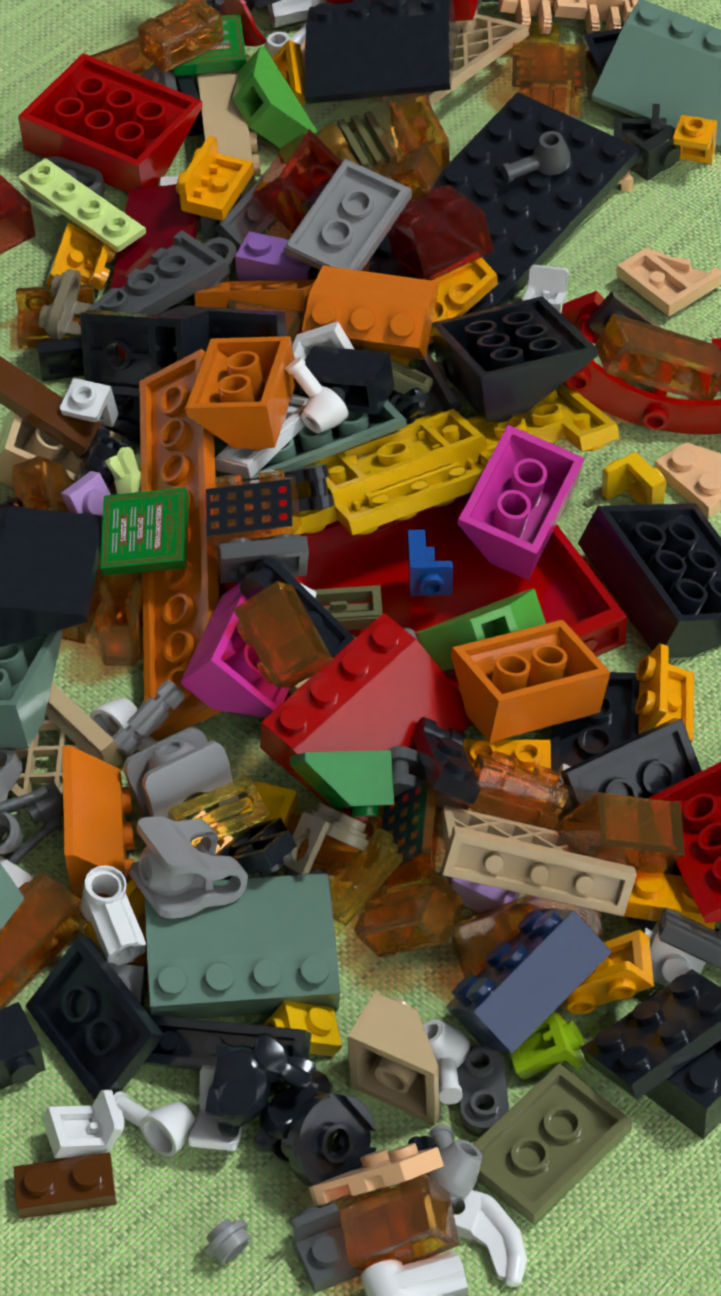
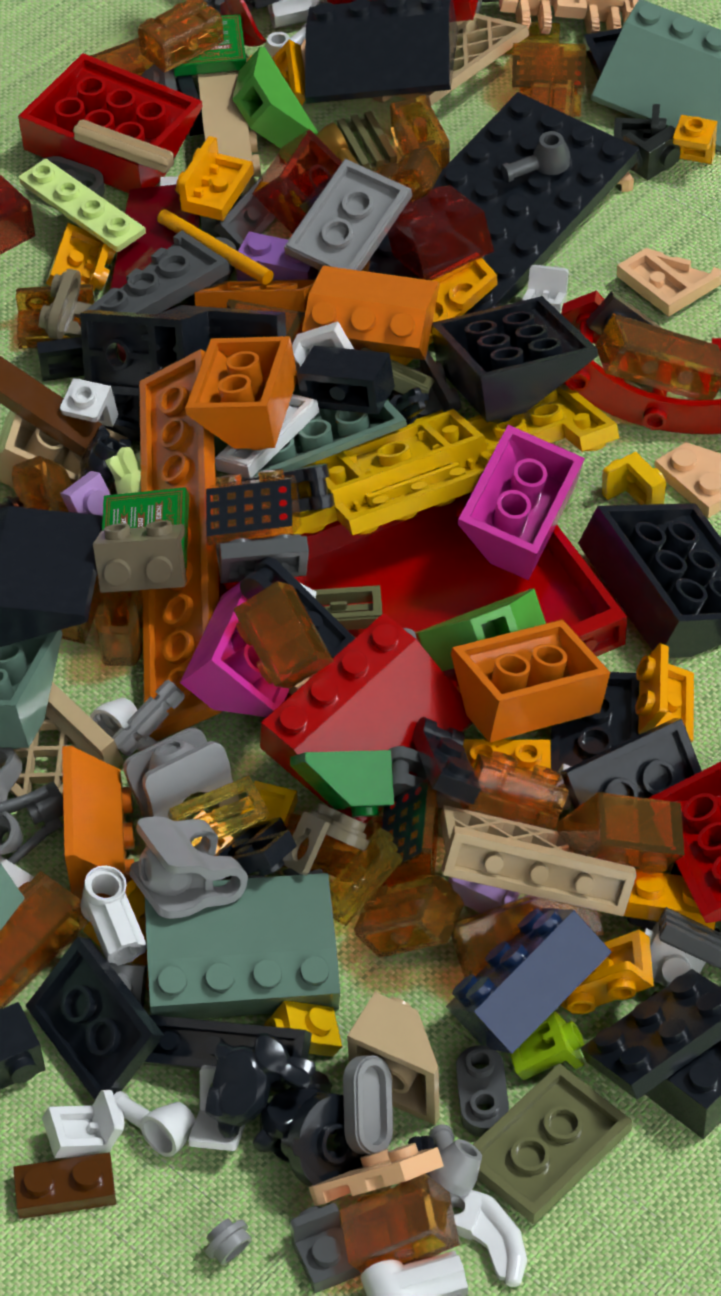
(123, 146): none -> tan axle
(140, 557): none -> dark tan bracket
(233, 256): none -> light orange bar
(324, 406): white bar -> none
(368, 1105): none -> light grey tile
(425, 574): blue bracket -> none
(450, 1051): white bar -> none

